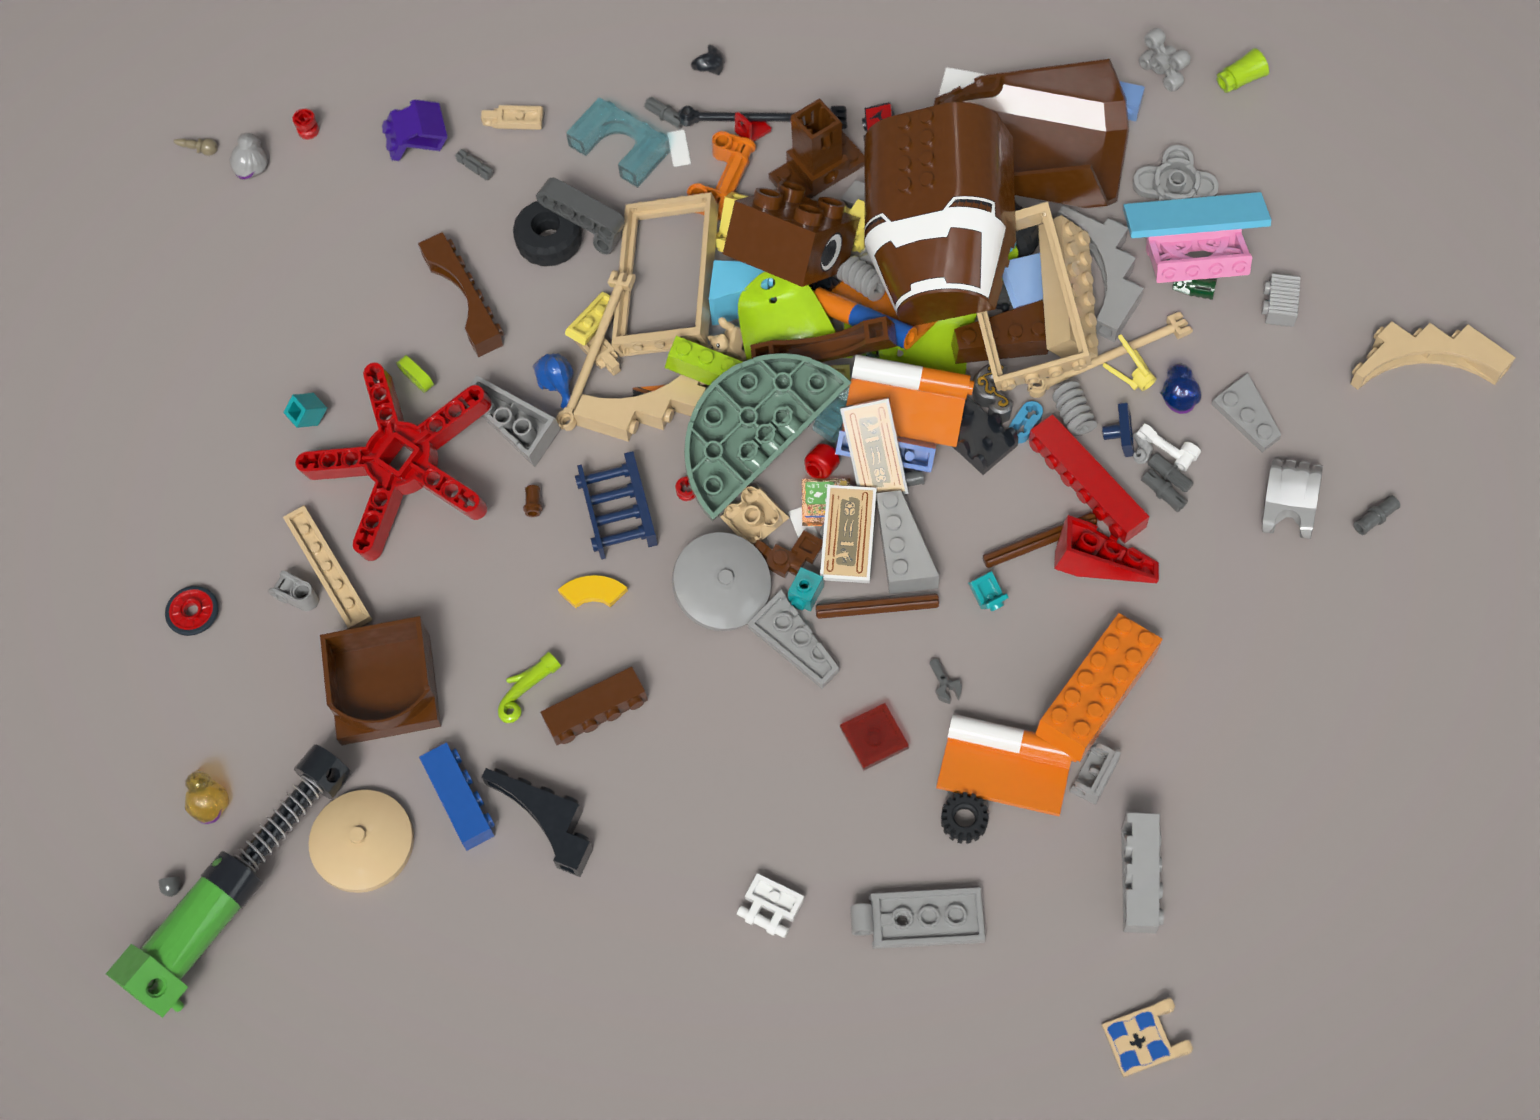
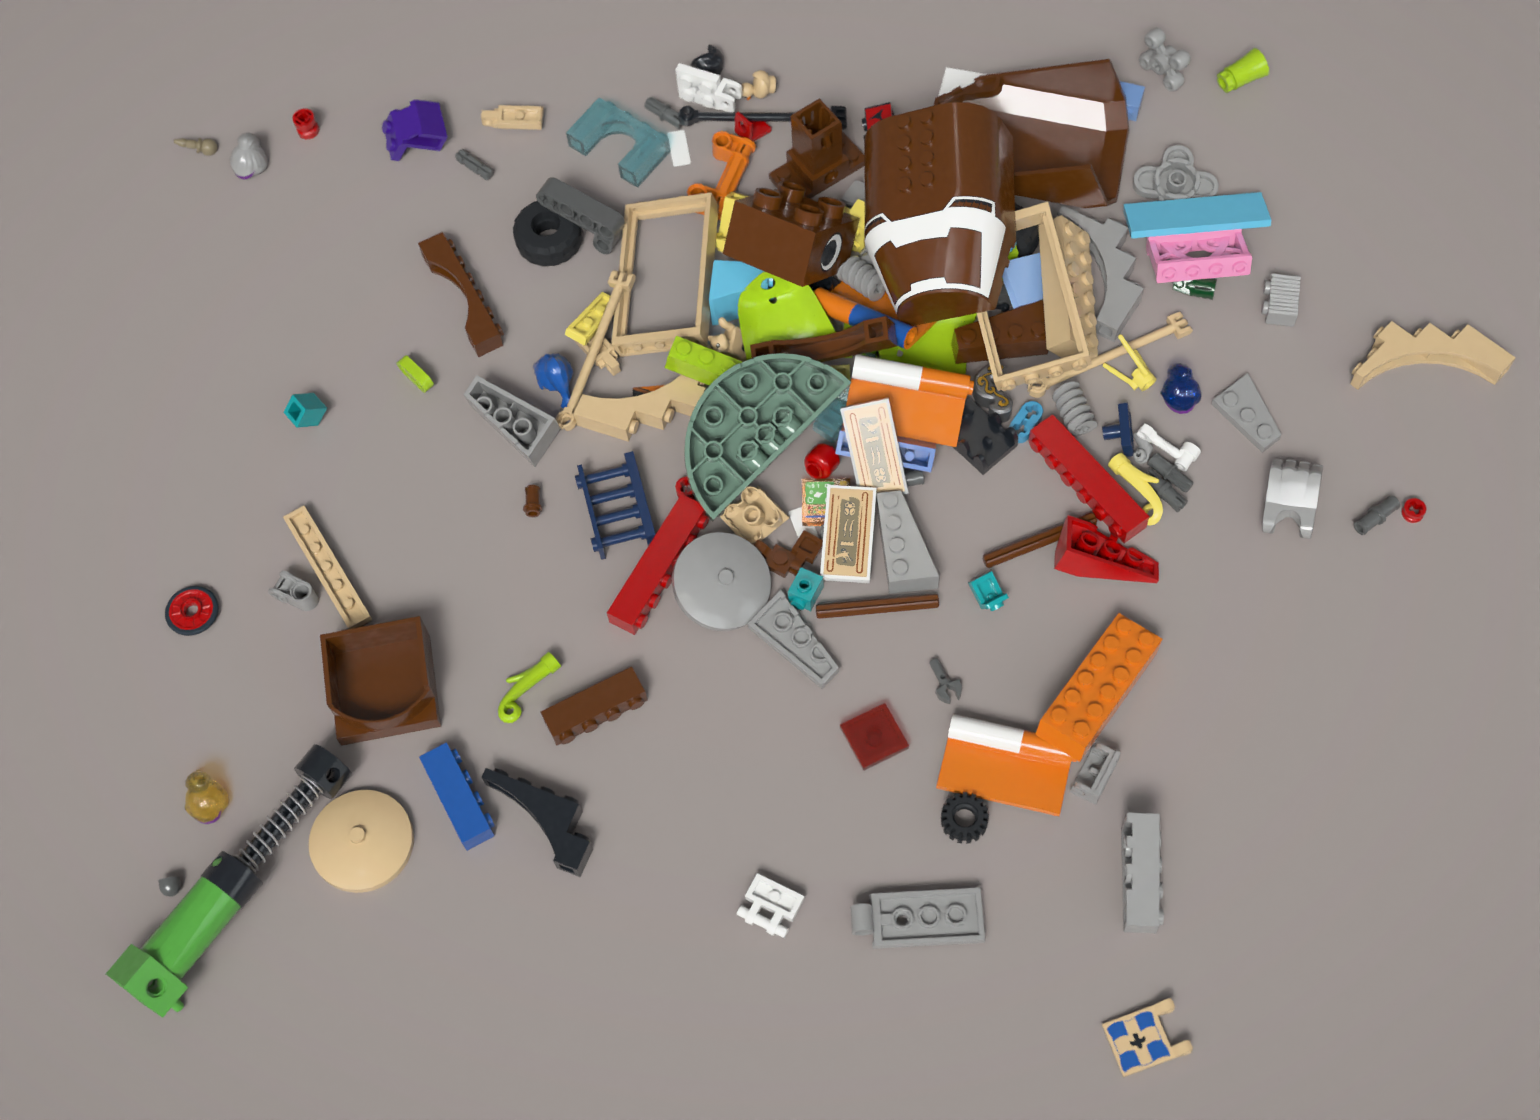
(418, 470): red beam -> none
(592, 589): yellow tile -> none
(656, 565): none -> red brick
(706, 88): none -> white plate
(761, 85): none -> tan animal
(1139, 480): none -> light yellow plant
(1410, 516): none -> red bush

